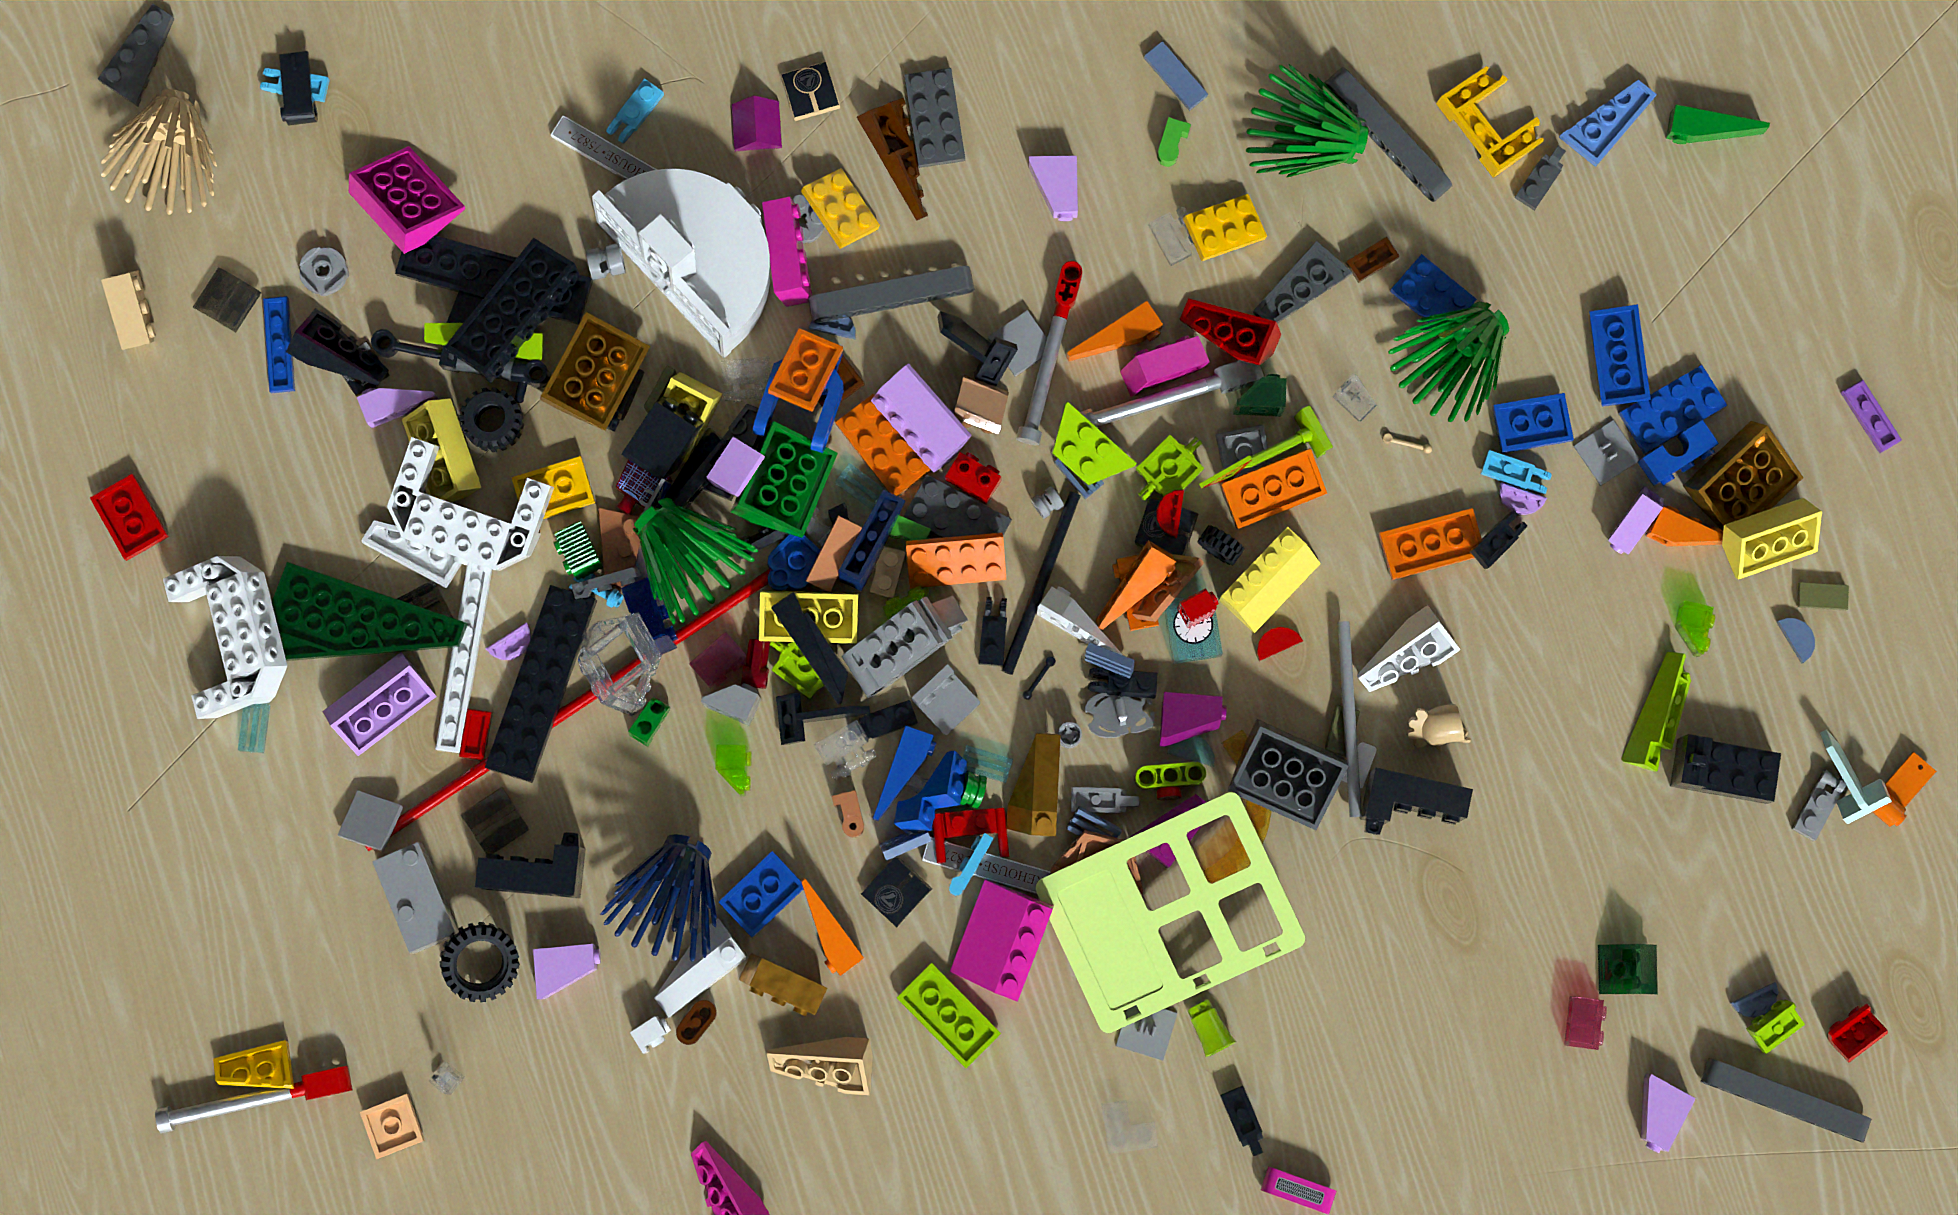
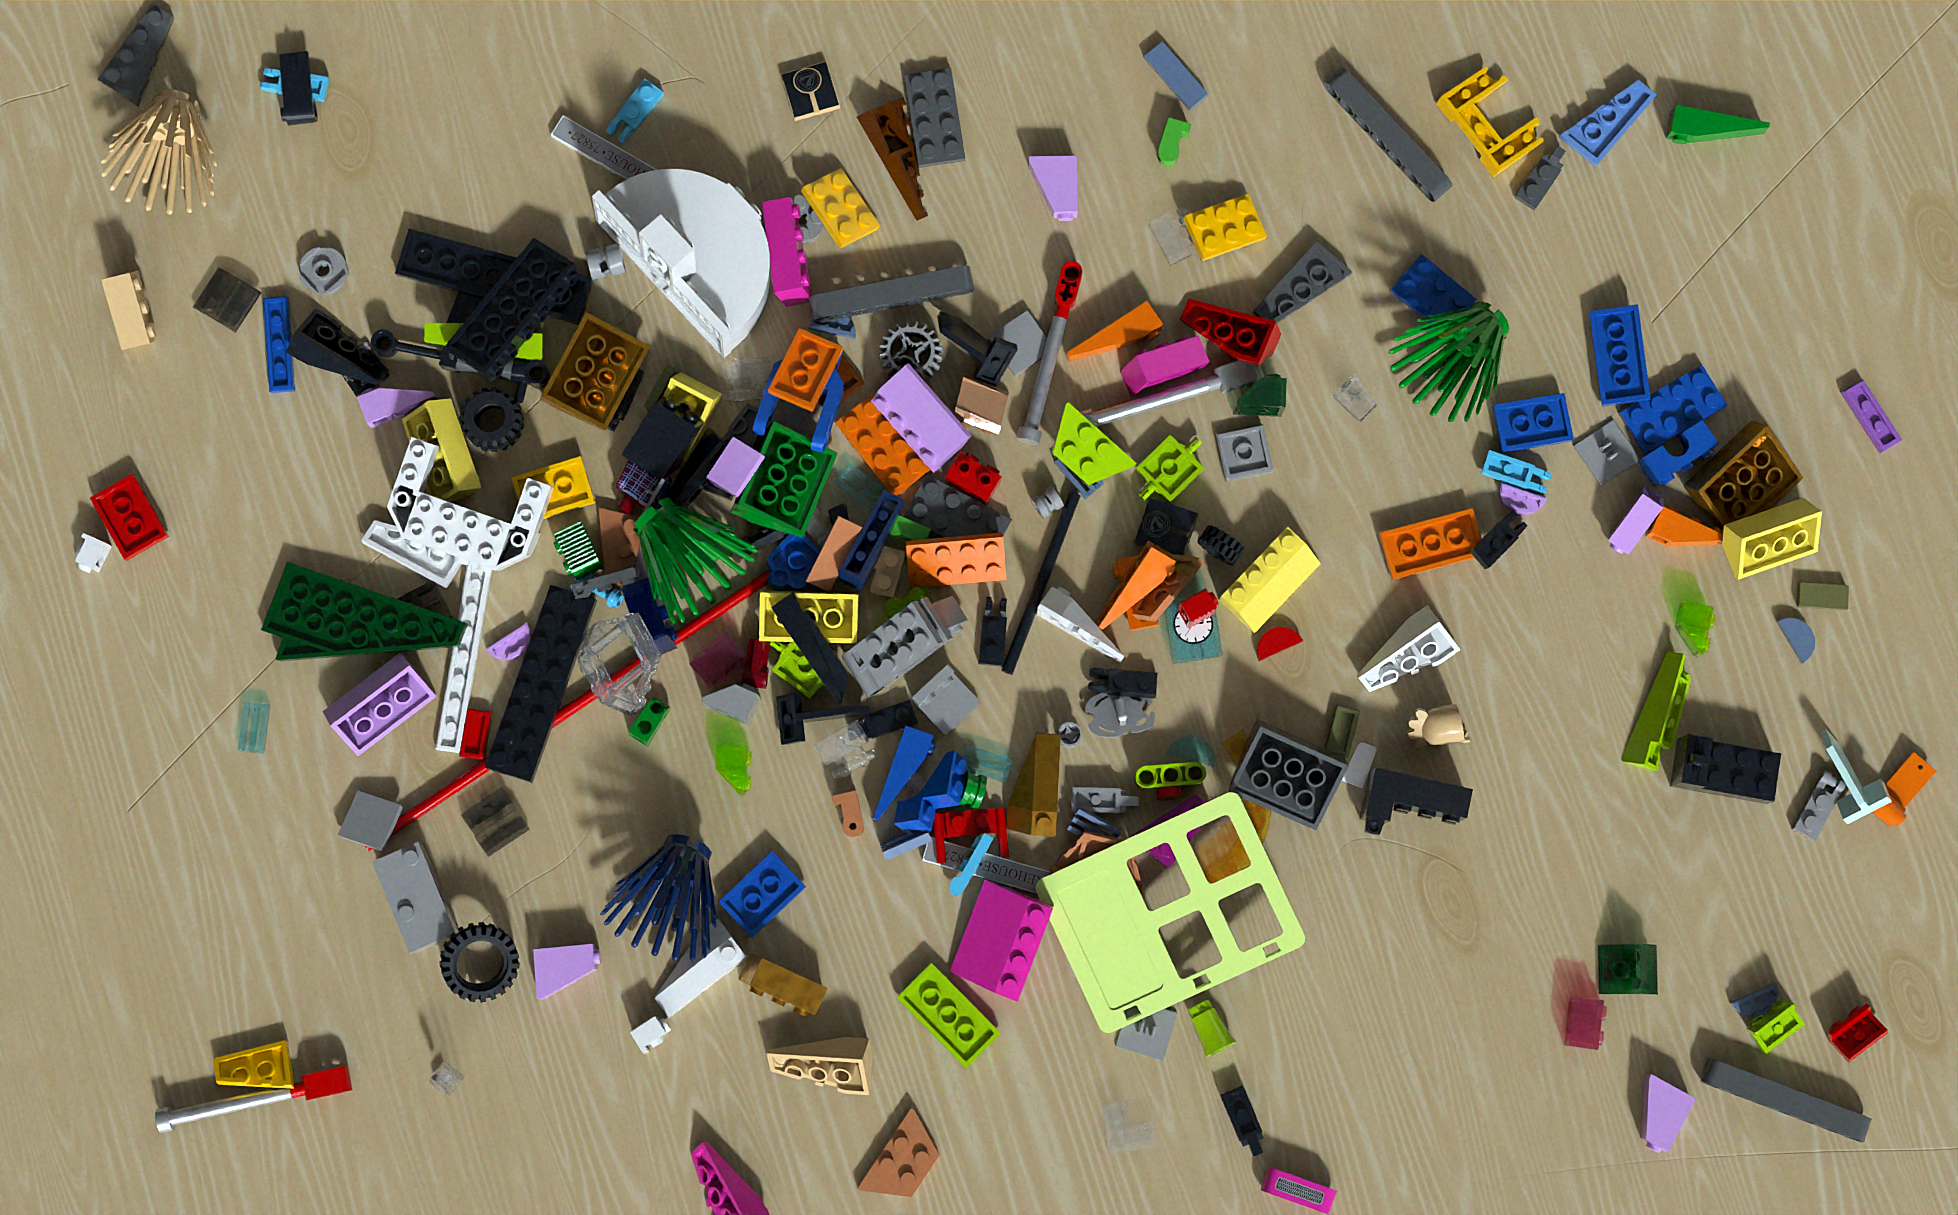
(91, 554): none -> white brick
(243, 629): white wedge -> none
(392, 1126): light nougat plate -> none
(404, 198): dark pink slope -> none
(542, 877): black hinge -> none
(696, 1022): reddish brown plate -> none
(756, 124): magenta slope -> none
(836, 944): orange slope -> none
(896, 891): black slope -> none
(902, 334): none -> light grey gear
(903, 1160): none -> nougat wing
(1050, 661): black hinge -> none
(1109, 660): sand blue tile -> none
(1169, 512): red tile -> none
(1189, 716): magenta slope -> none
(1273, 488): orange plate -> none
(1310, 432): lime piece -> none
(1333, 133): green plant -> none
(1349, 719): light grey piece -> none
(1372, 259): reddish brown plate -> none
(1387, 438): tan hinge -> none

